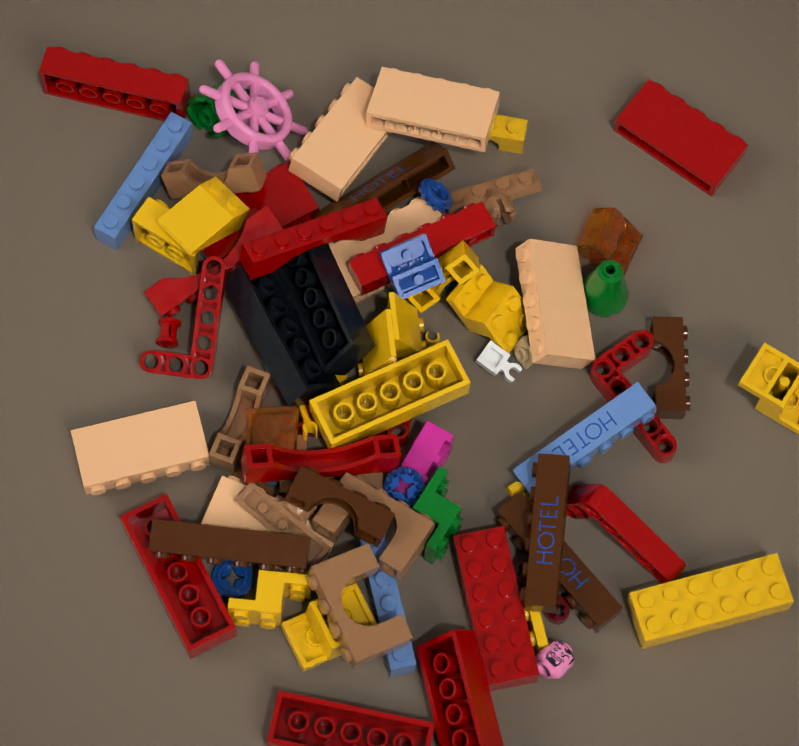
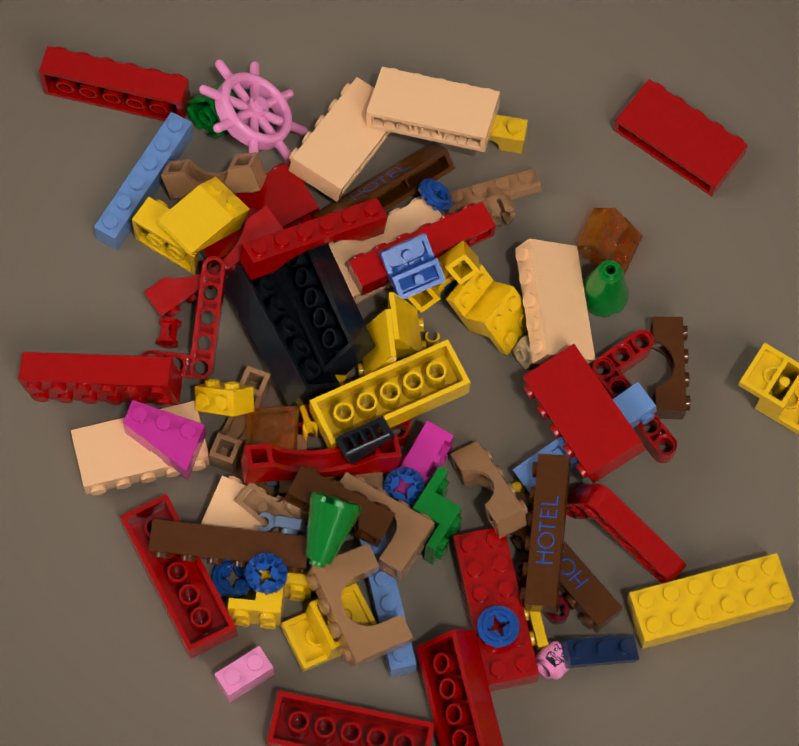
(100, 378): none -> red brick
(166, 435): none -> dark pink wedge
(224, 398): none -> yellow brick
(244, 674): none -> bright pink brick
(262, 562): none -> blue gear
(287, 524): none -> sand blue plate
(328, 527): none -> green cone
(361, 432): none -> black slope
(476, 469): none -> medium nougat arch
(495, 359): white plate -> none
(502, 616): none -> blue gear
(582, 414): none -> red brick
(599, 651): none -> dark blue plate

